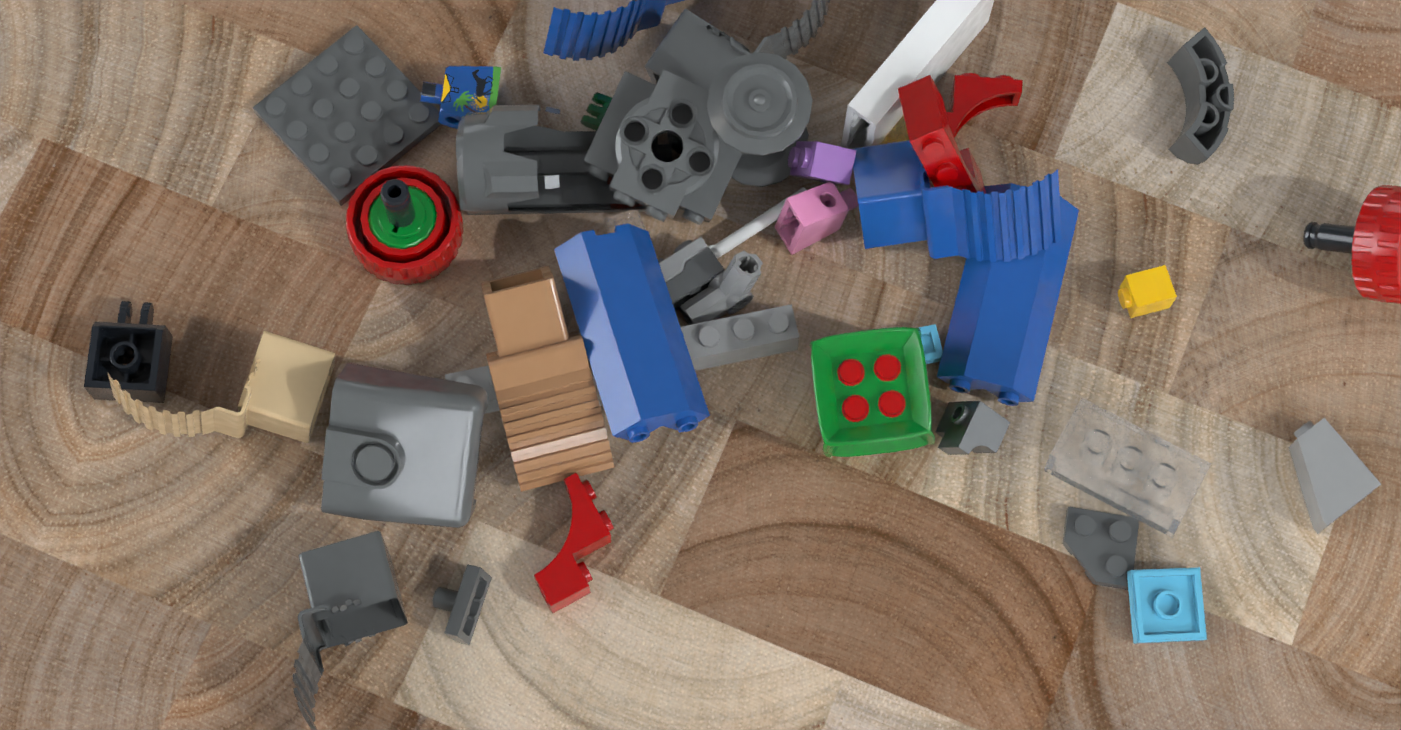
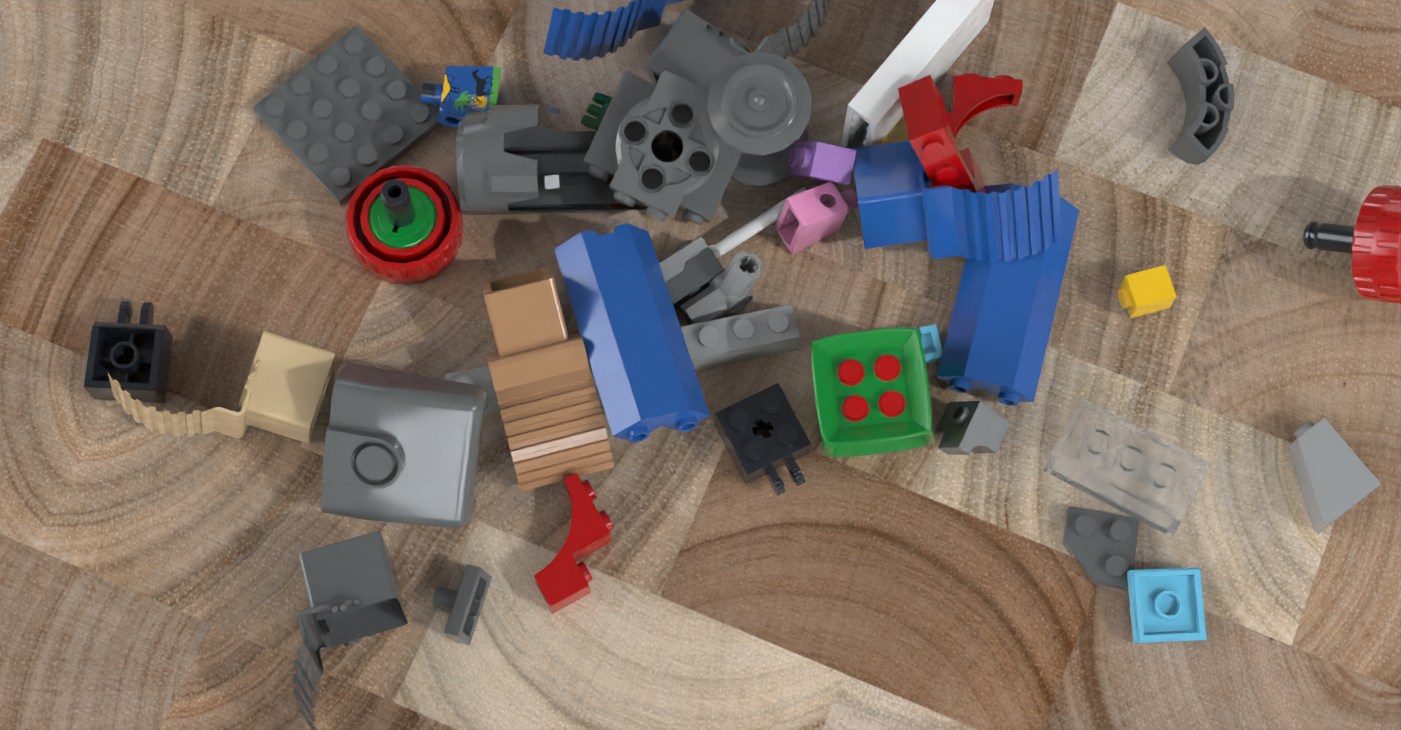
(759, 456): none -> black hinge

